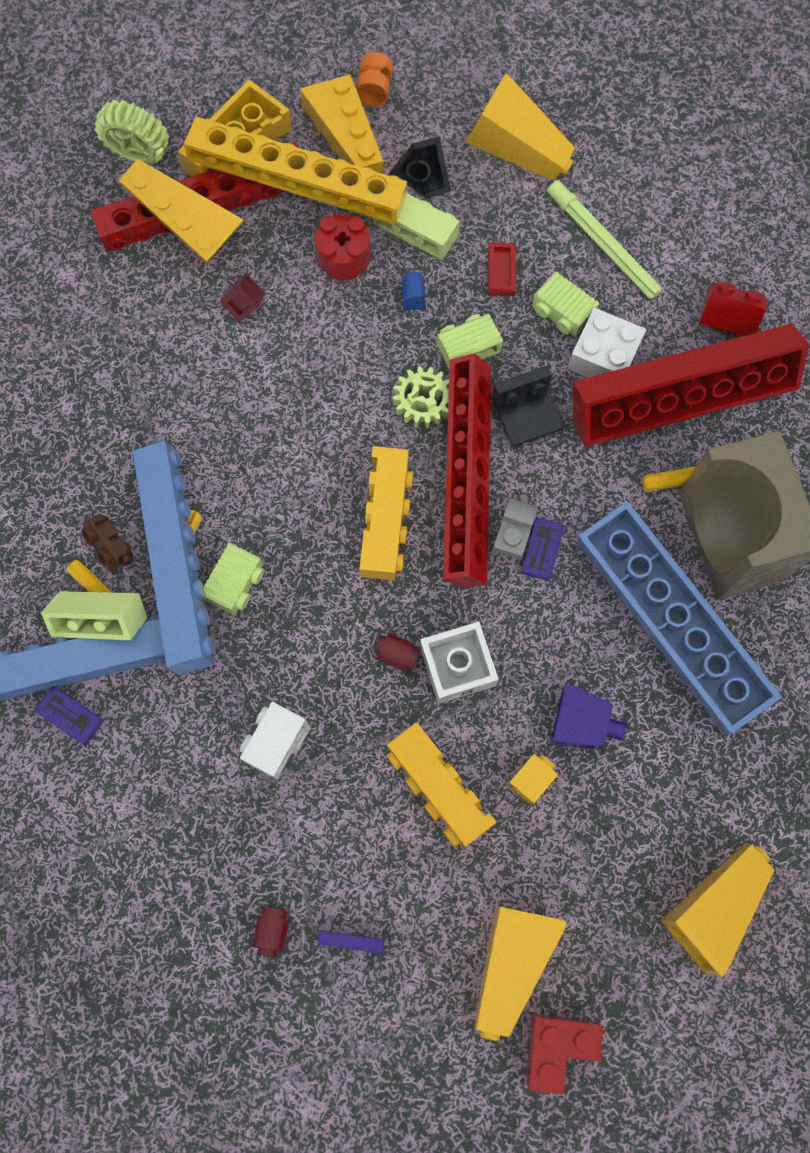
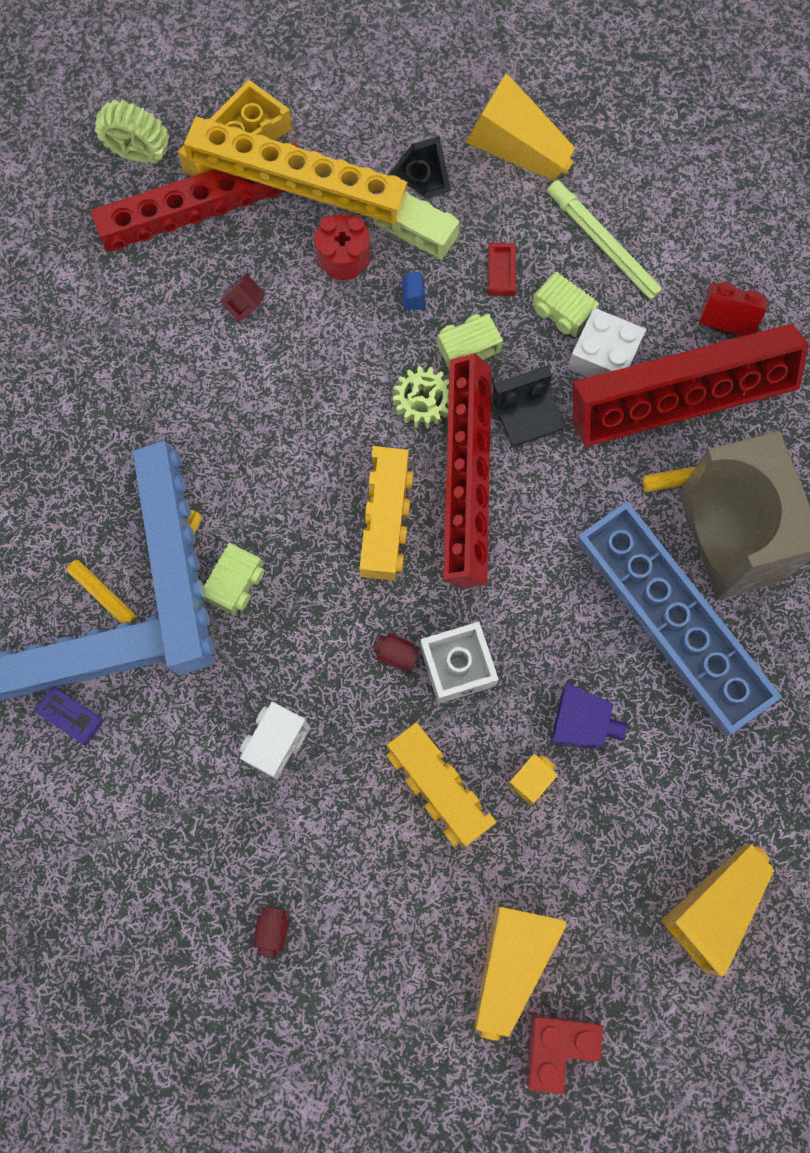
(94, 615): yellowish green brick -> none
(98, 533): reddish brown hinge -> none
(183, 211): yellow wedge -> none
(342, 121): yellow wedge -> none
(351, 941): dark purple tile -> none
(374, 78): orange wheel -> none
(515, 528): light grey brick -> none
(542, 549): dark purple tile -> none

